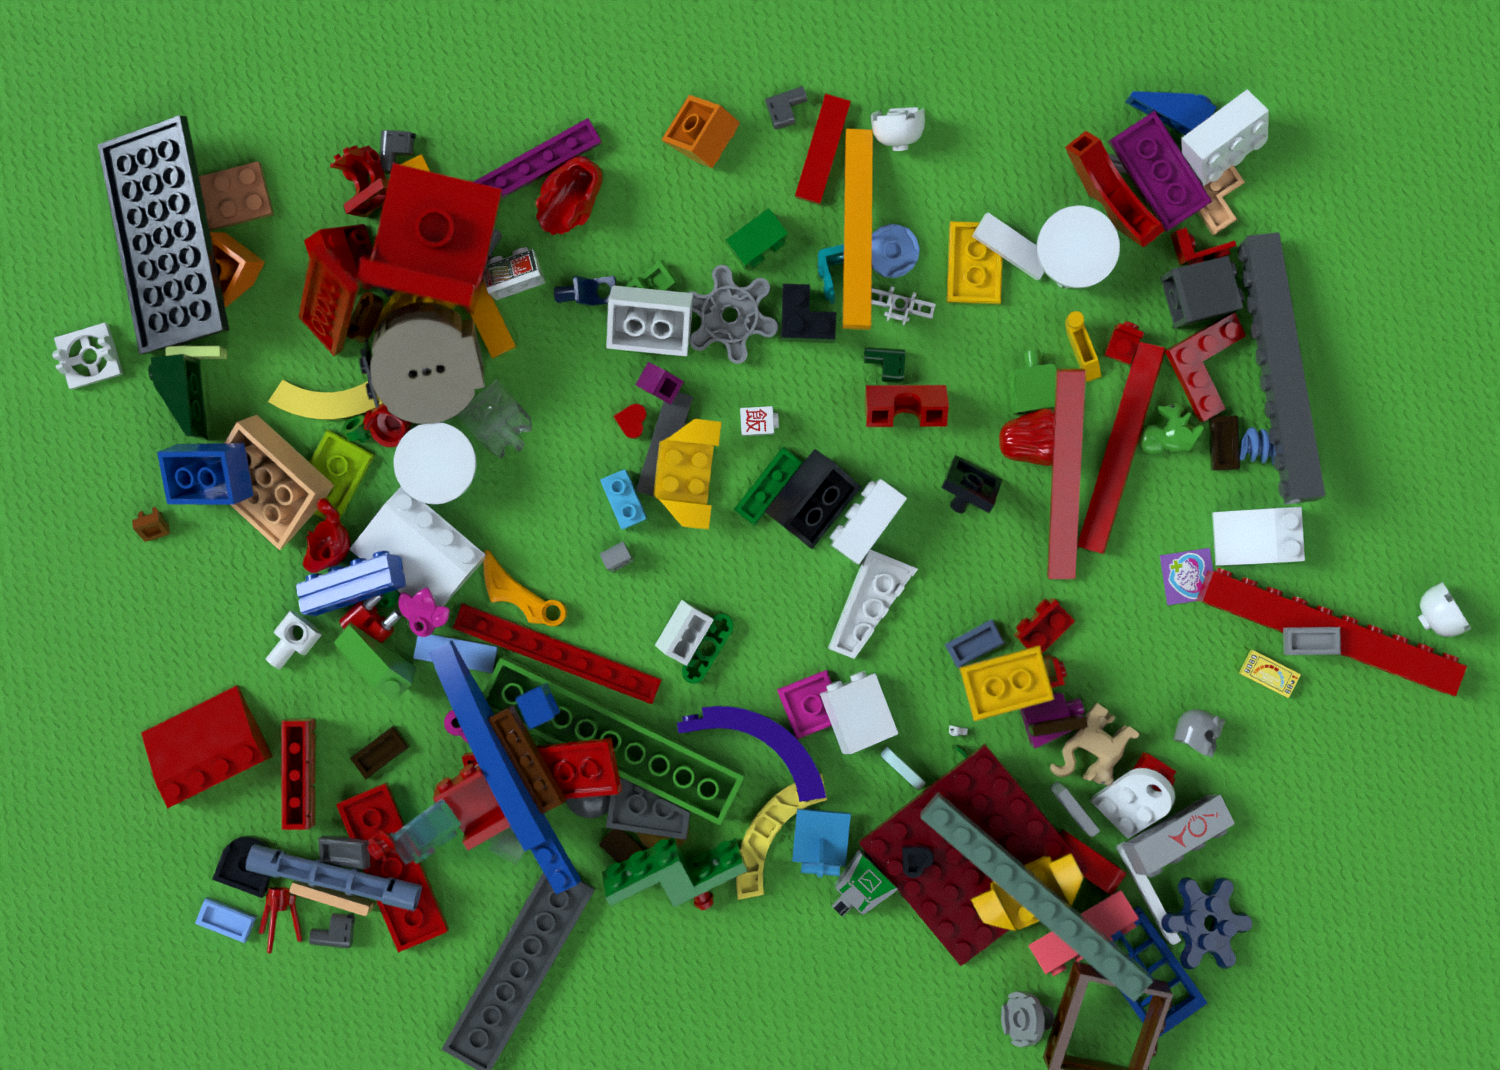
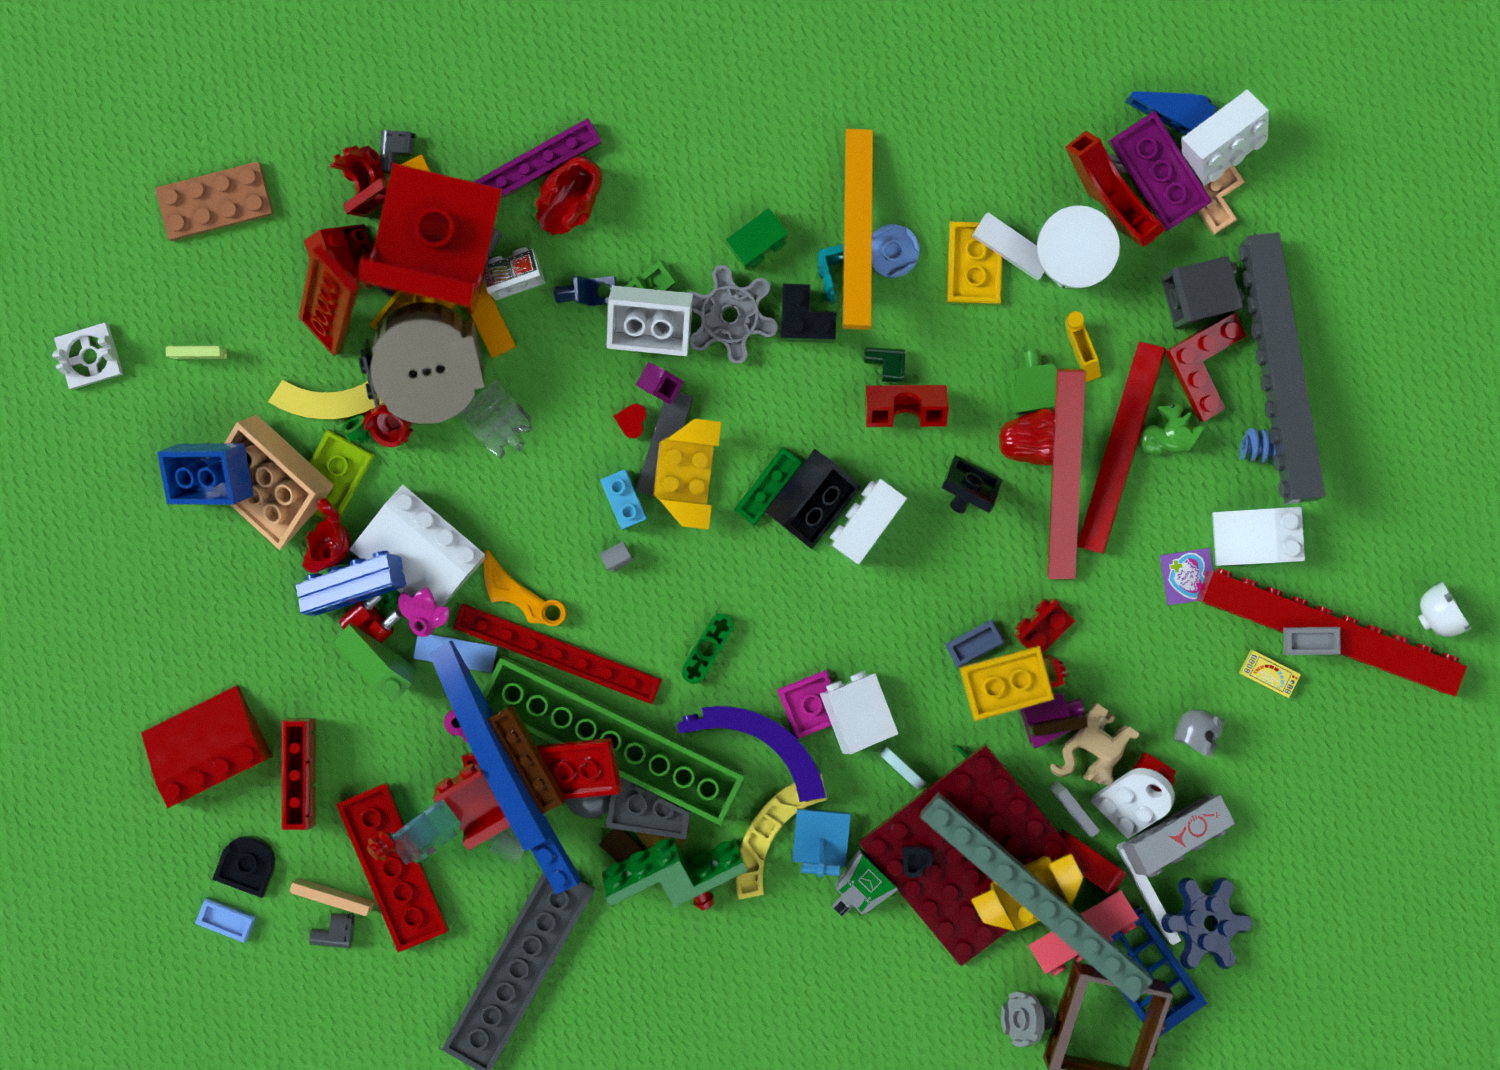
(151, 526): dark orange tile -> none
(163, 235): plate -> none
(181, 388): dark green slope -> none
(235, 265): orange slope -> none
(278, 900): red plant -> none
(288, 642): white piece -> none
(316, 873): sand blue piece -> none
(344, 852): dark grey tile -> none
(365, 317): reddish brown beam -> none
(380, 752): dark brown tile -> none
(435, 463): white piece -> none
(538, 705): blue panel -> none
(684, 632): white brick -> none
(701, 130): orange slope -> none
(758, 421): white brick -> none
(780, 106): dark grey piece -> none
(822, 149): red tile -> none
(869, 600): white wing -> none
(891, 306): white piece -> none
(898, 127): white cylinder -> none
(956, 731): white piece -> none
(1123, 342): red bracket -> none
(1185, 243): red bracket -> none
(1224, 443): dark brown tile -> none

